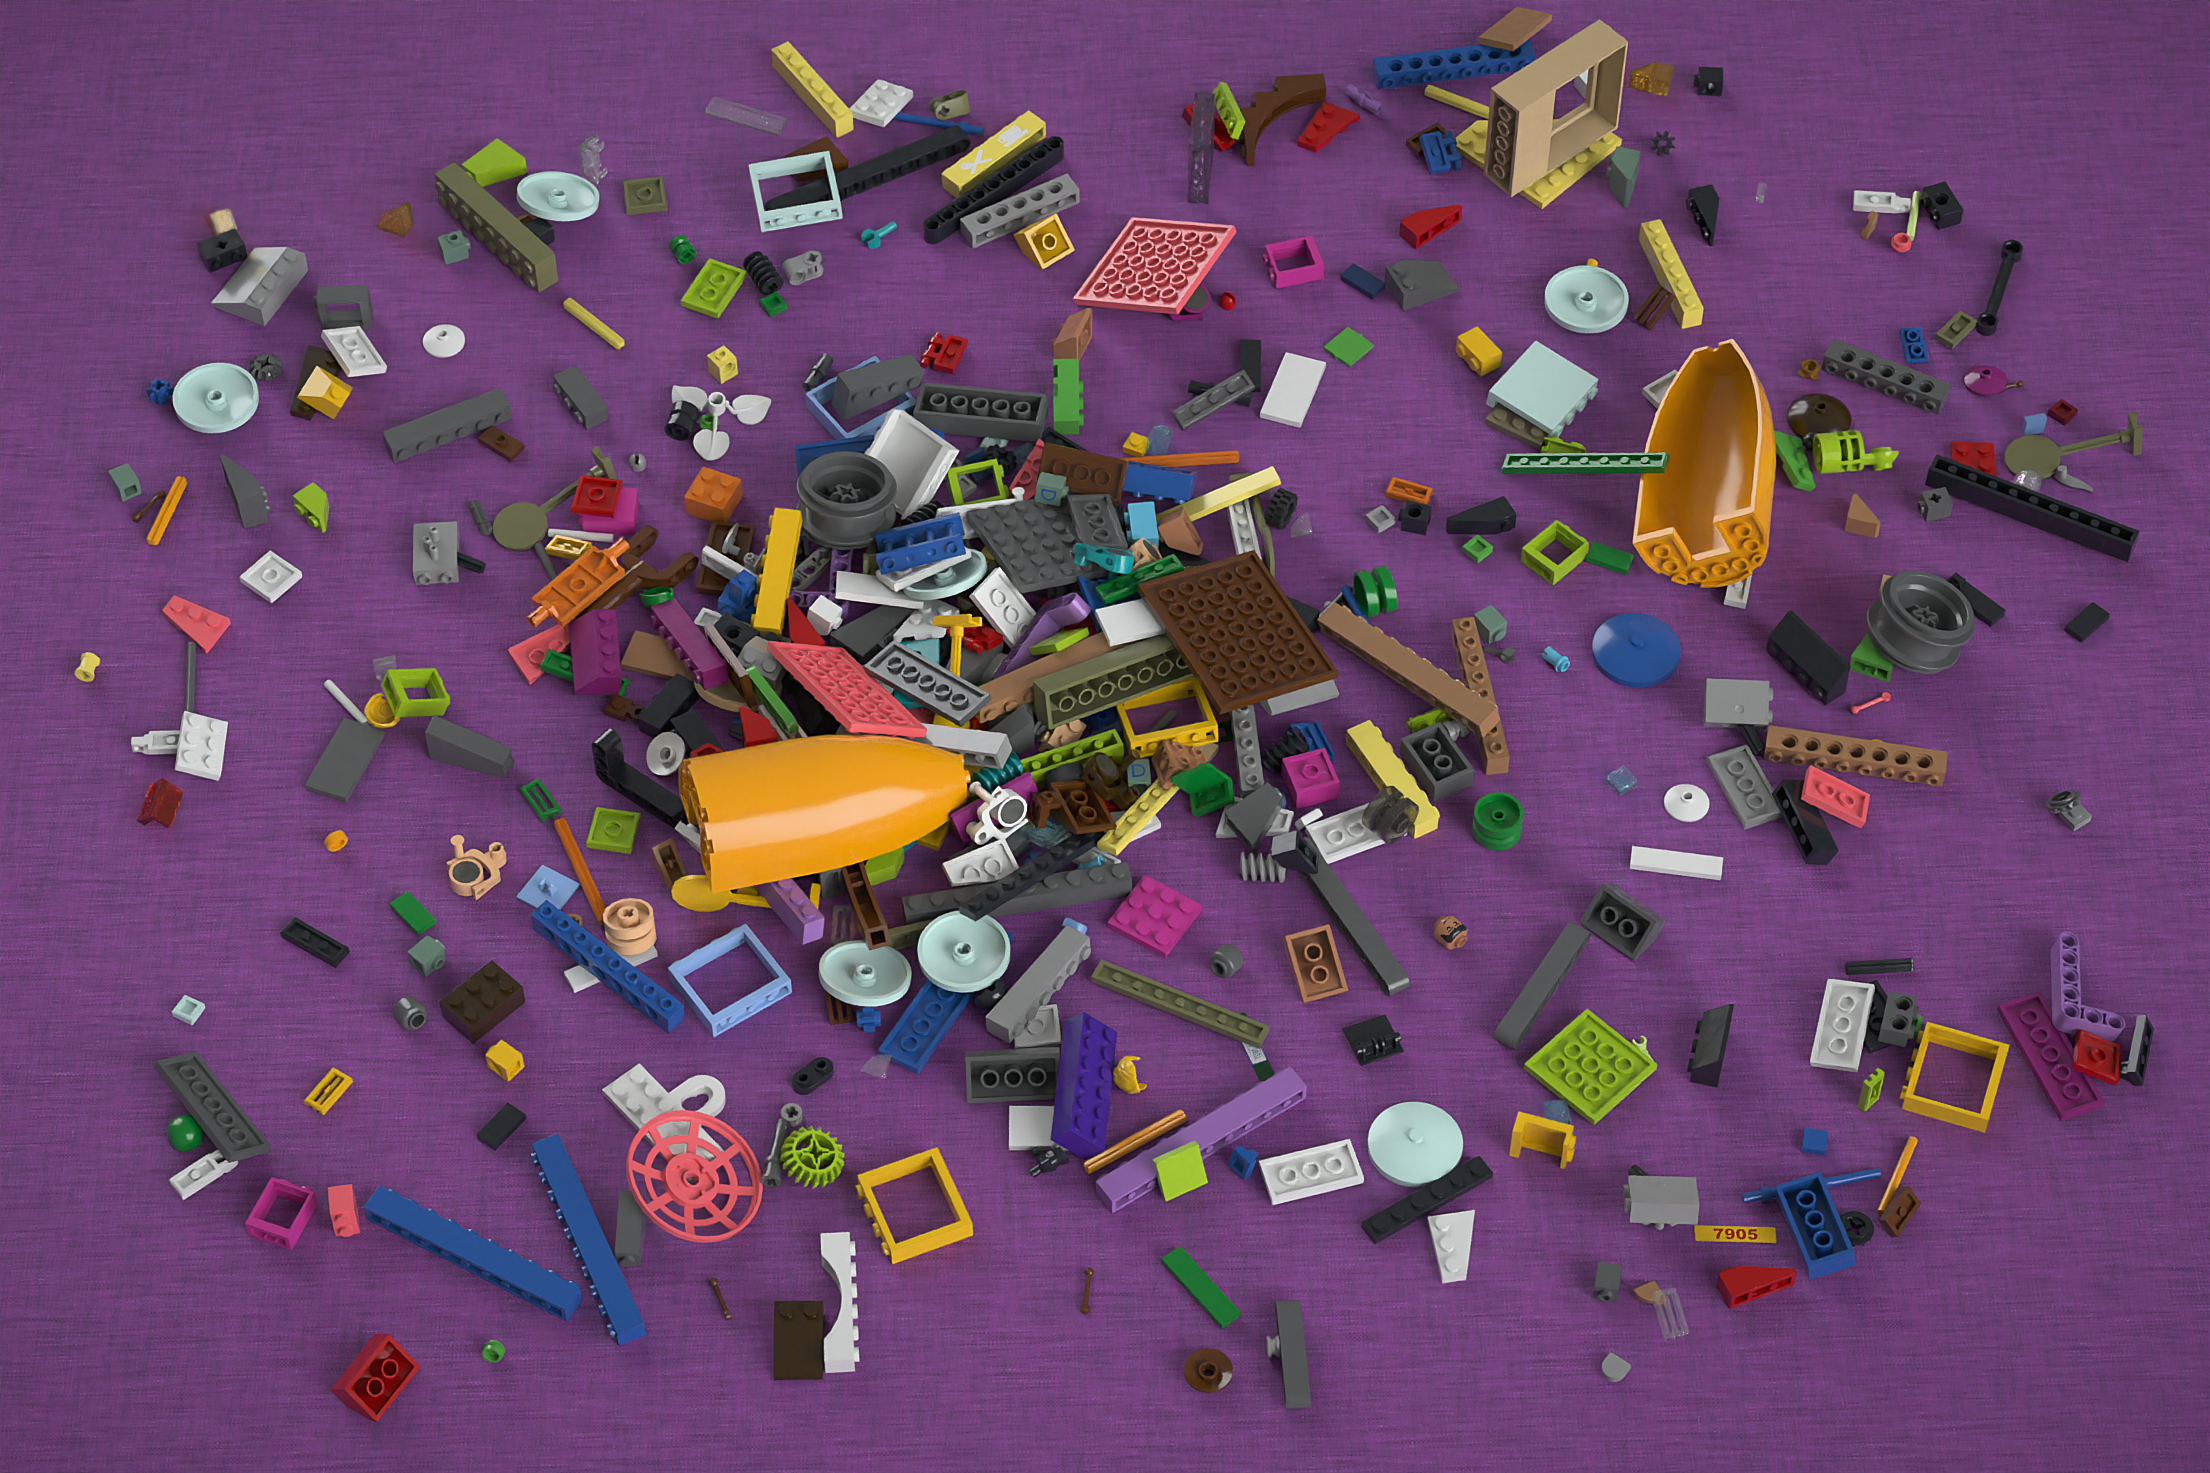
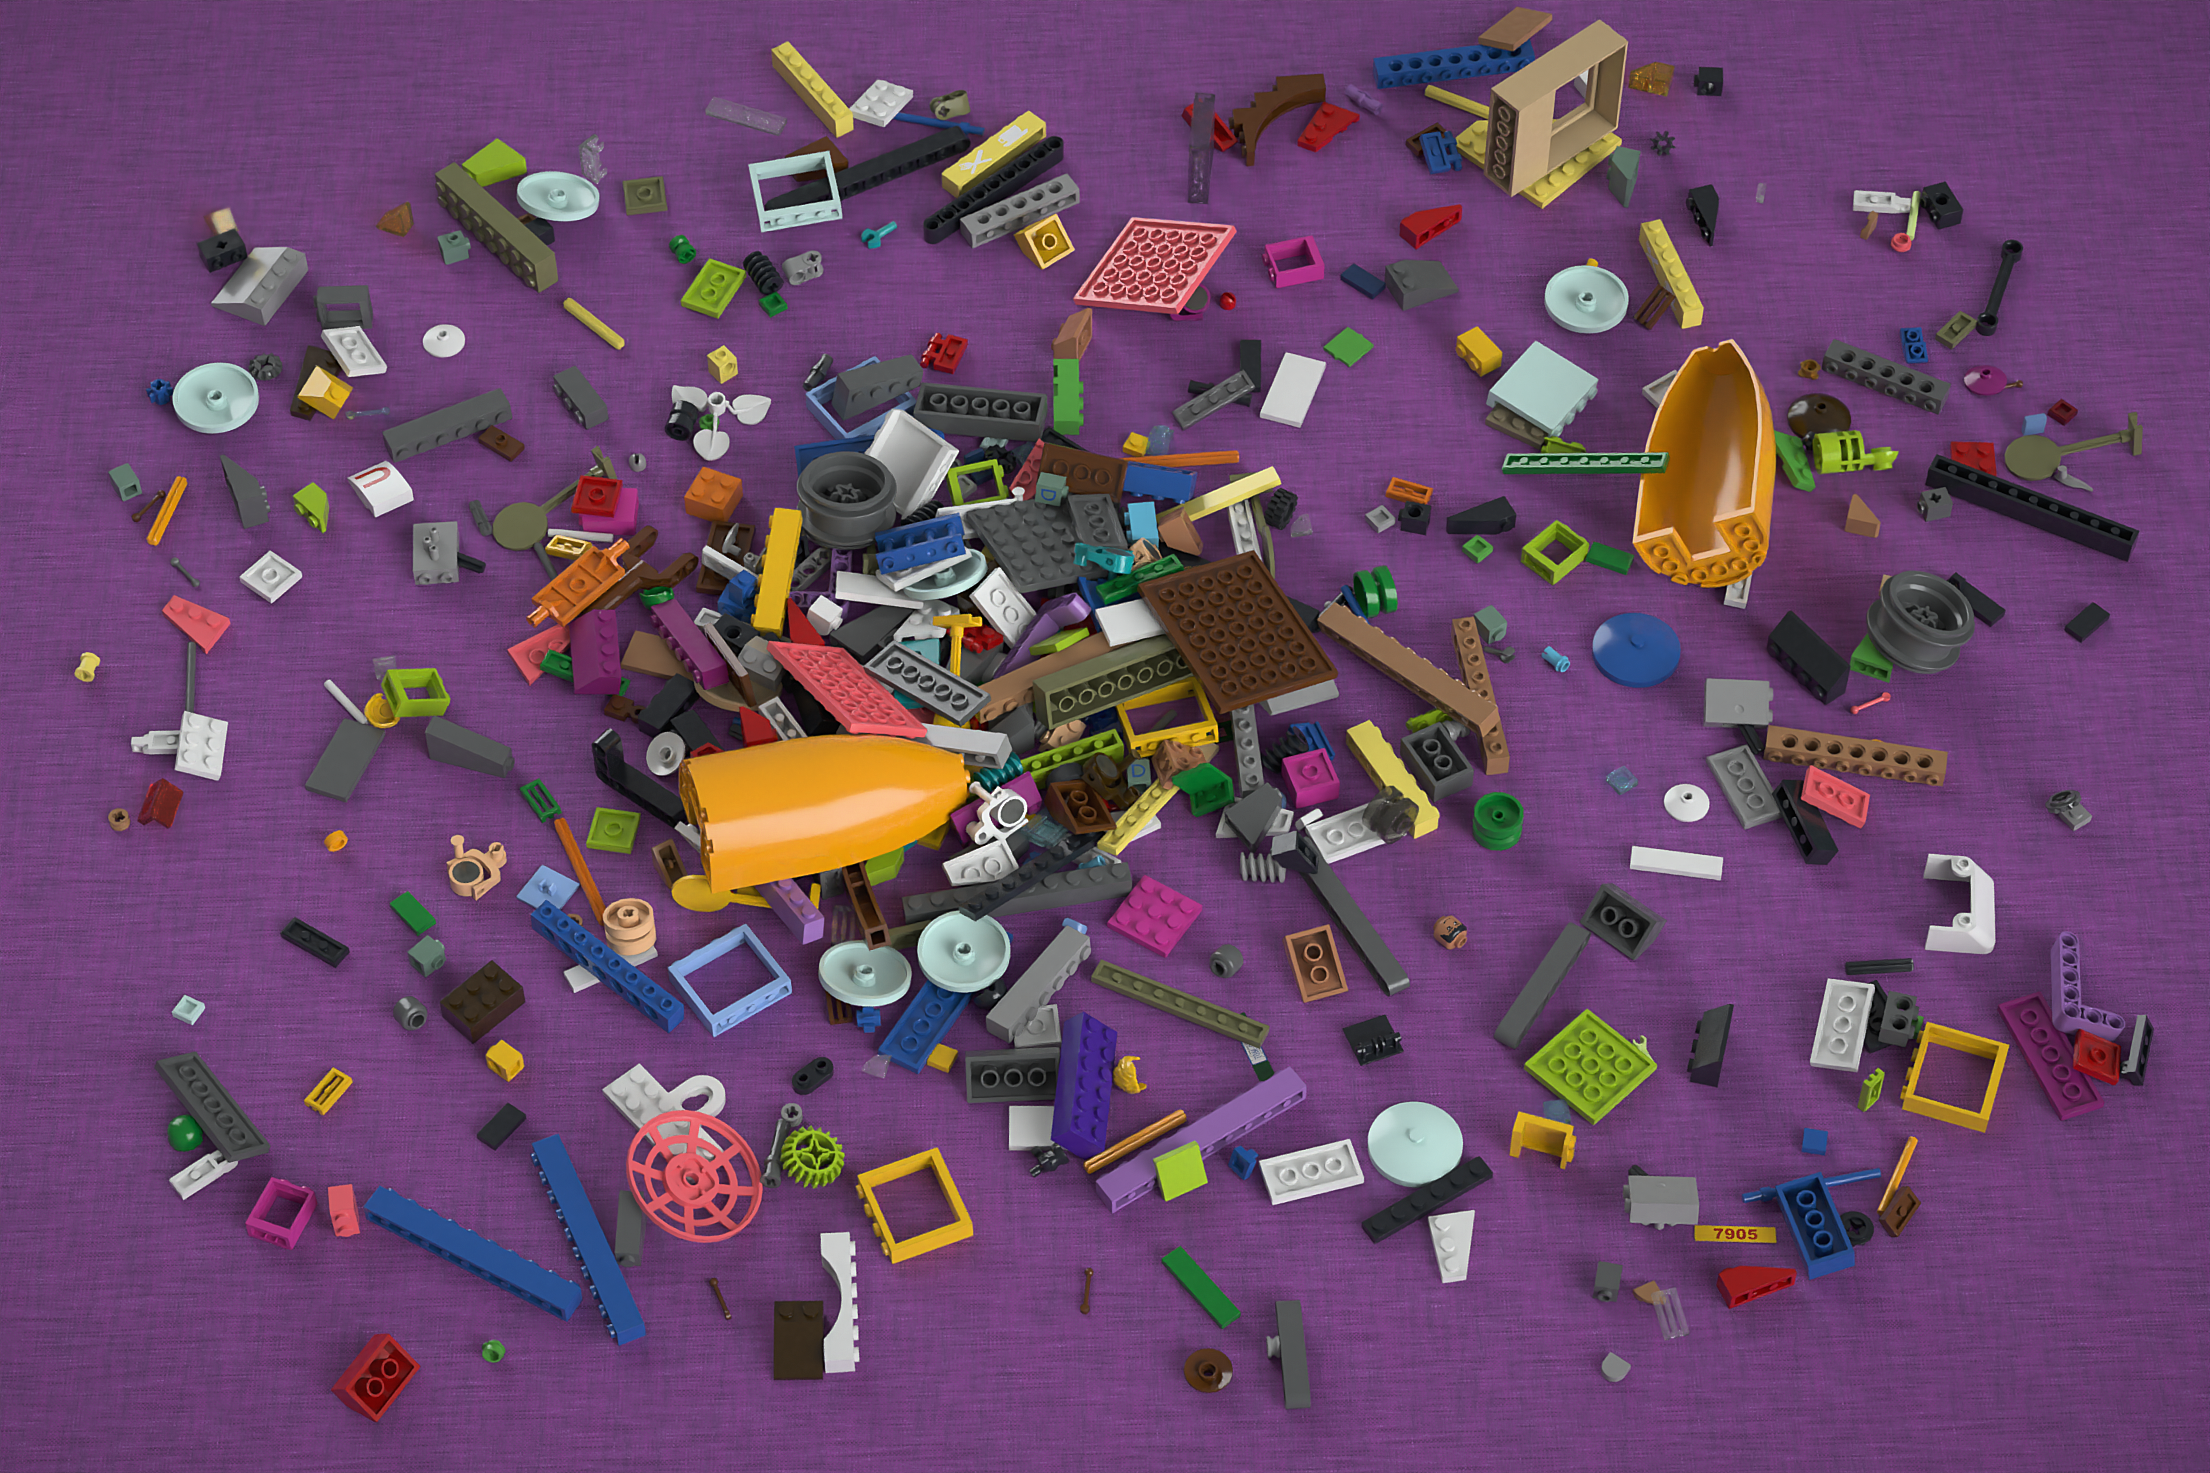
(119, 813): none -> medium nougat bush
(176, 563): none -> dark grey hinge
(350, 414): none -> clear light blue hinge
(381, 488): none -> white slope
(772, 702): bright green beam -> none
(942, 1058): none -> yellow tile
(1040, 807): reddish brown bracket -> none
(1228, 110): lime plate -> none
(1969, 931): none -> white windscreen
(2028, 479): clear head -> none

